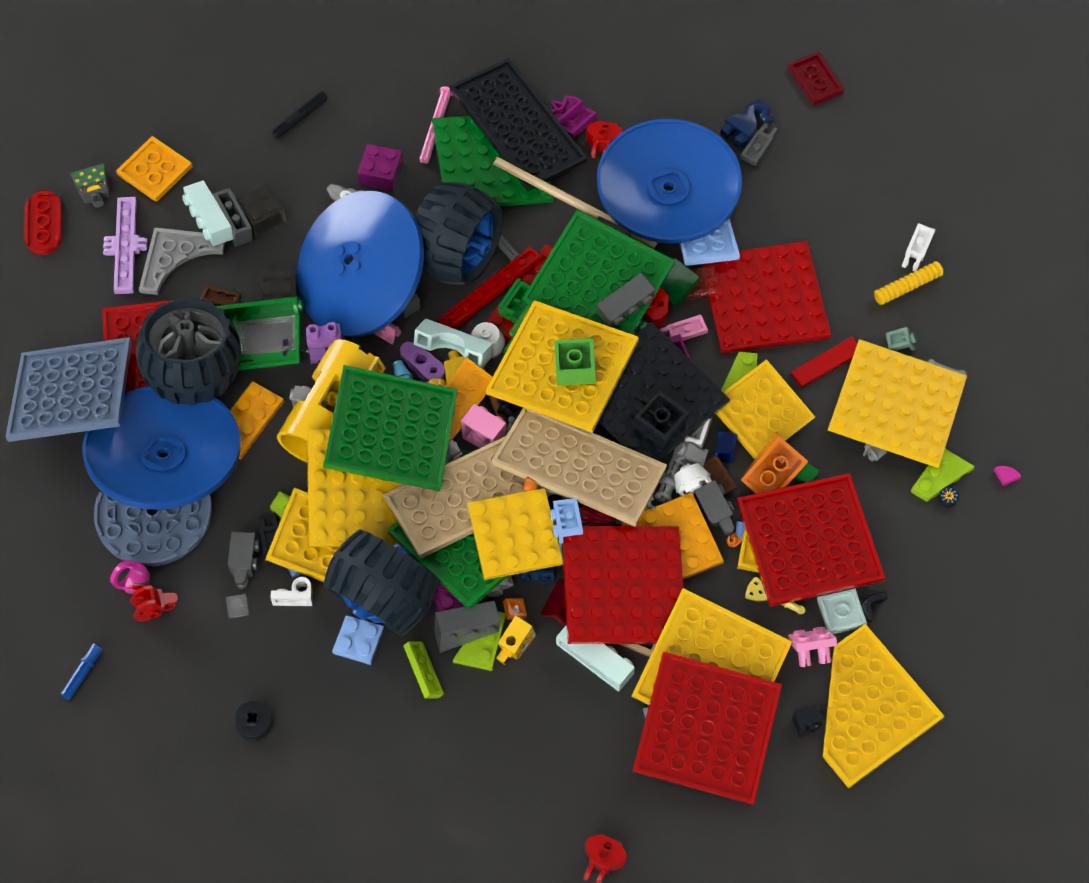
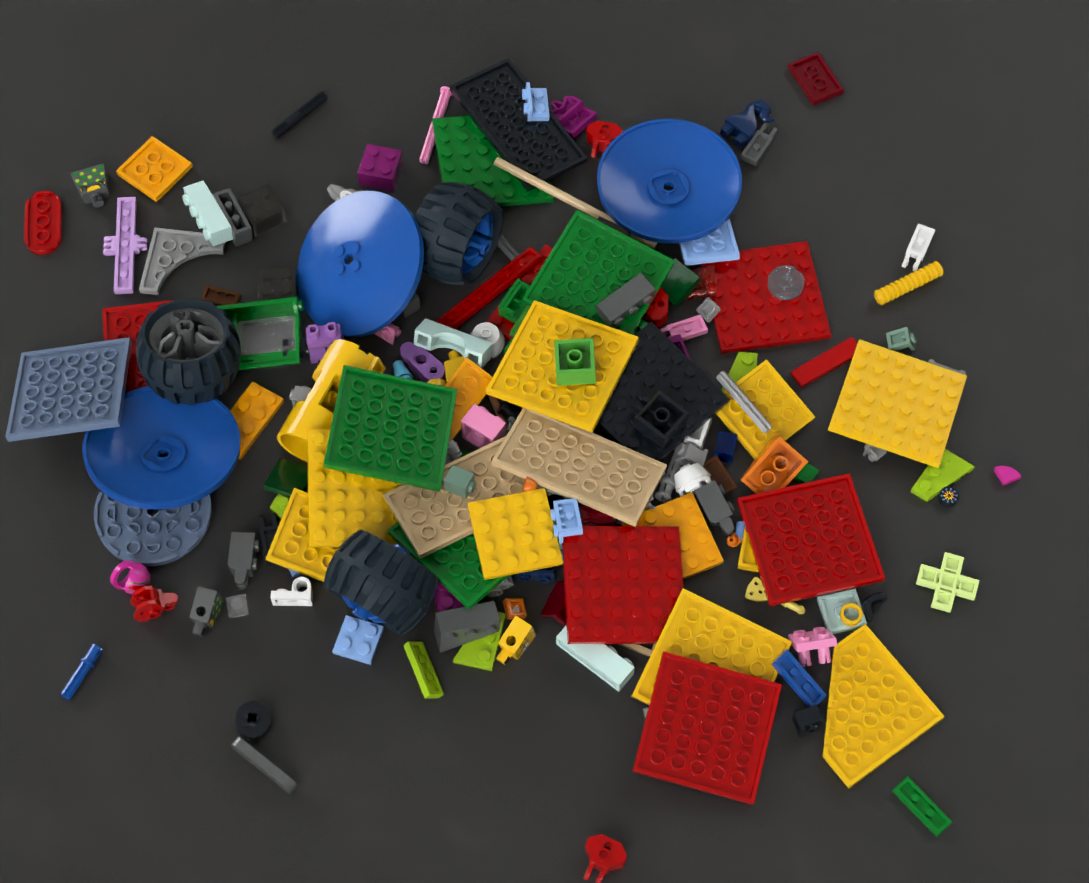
(205, 609): none -> dark grey torso
(264, 765): none -> dark grey beam
(287, 476): none -> dark green tile
(459, 482): none -> sand green brick
(536, 103): none -> light blue bracket
(708, 309): none -> light grey tile
(744, 402): none -> light grey axle
(785, 282): none -> clear light blue tile
(798, 679): none -> blue plate
(848, 622): none -> yellow piece
(922, 806): none -> green tile
(947, 582): none -> yellowish green plate

